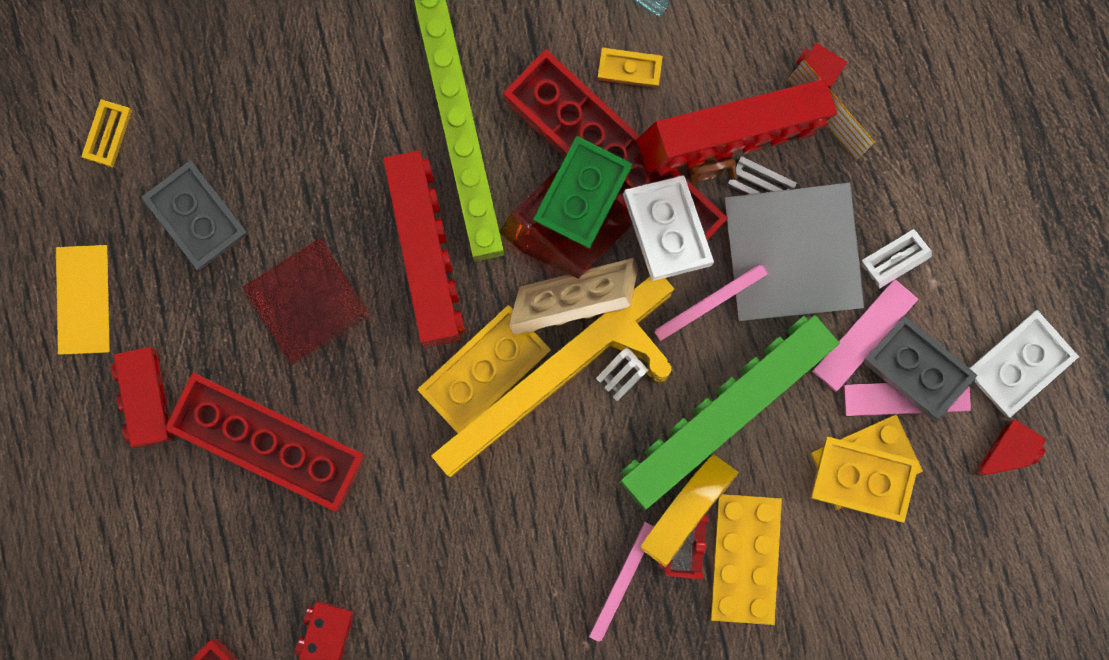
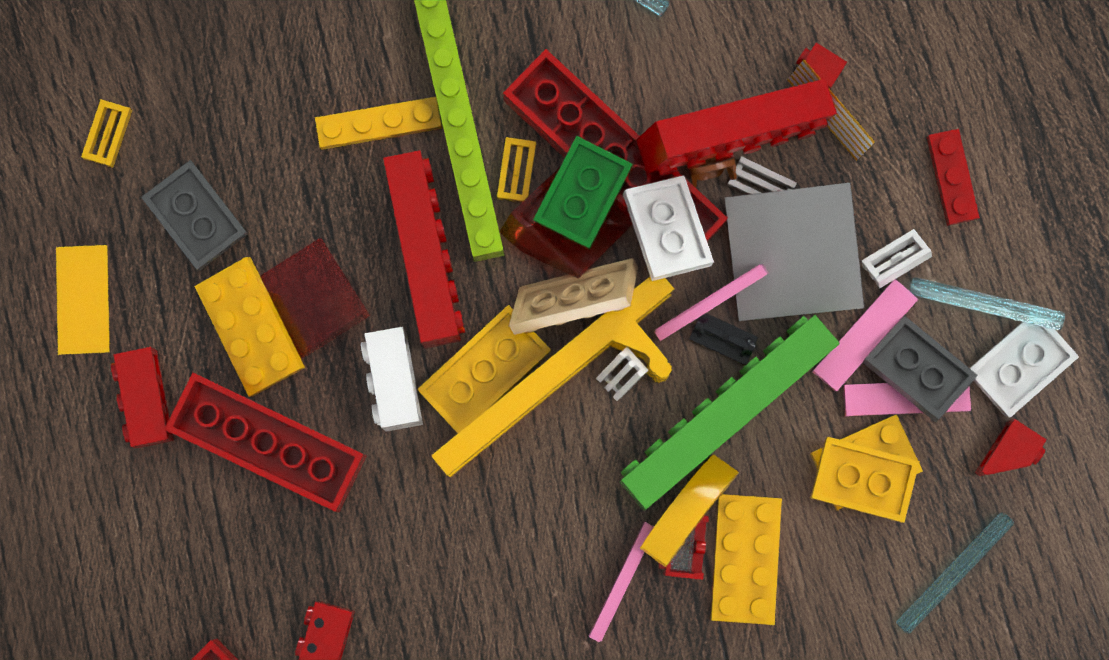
(249, 326): none -> yellow plate
(378, 123): none -> yellow plate
(391, 379): none -> white brick
(520, 143): none -> yellow tile
(630, 67): yellow plate -> none
(723, 338): none -> black hinge
(952, 177): none -> red plate
(955, 572): none -> clear light blue axle
(987, 303): none -> clear light blue axle

